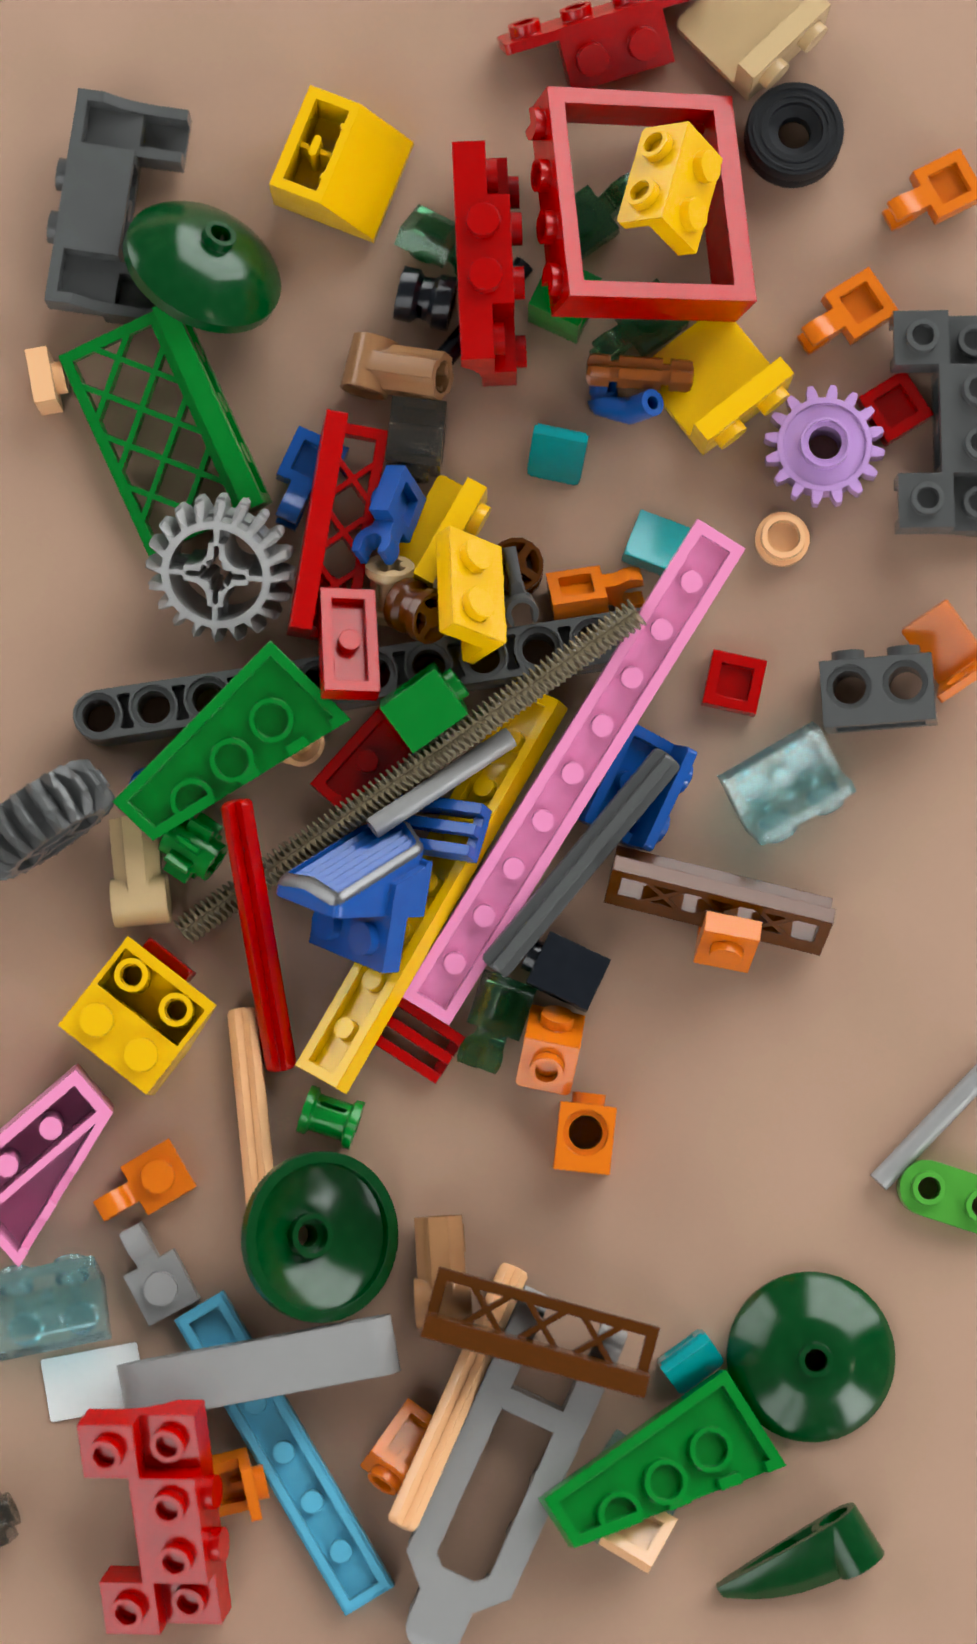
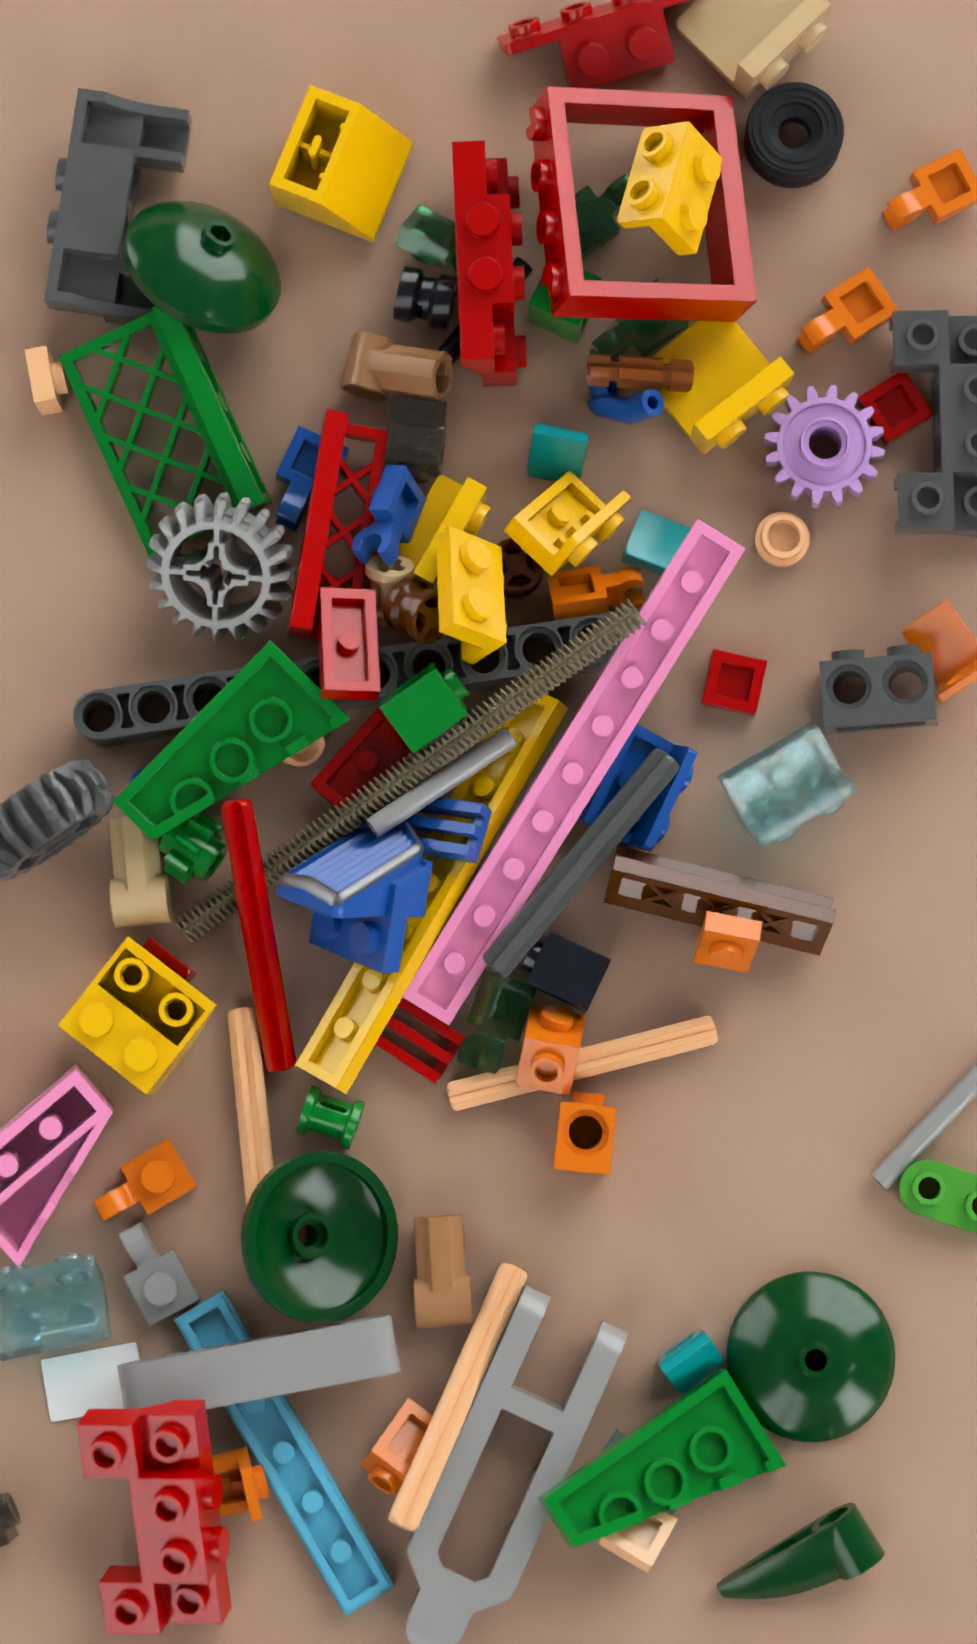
(516, 587): dark grey hand -> none
(534, 1353): reddish brown fence -> none
(565, 522): none -> yellow bracket
(591, 1061): none -> light nougat axle

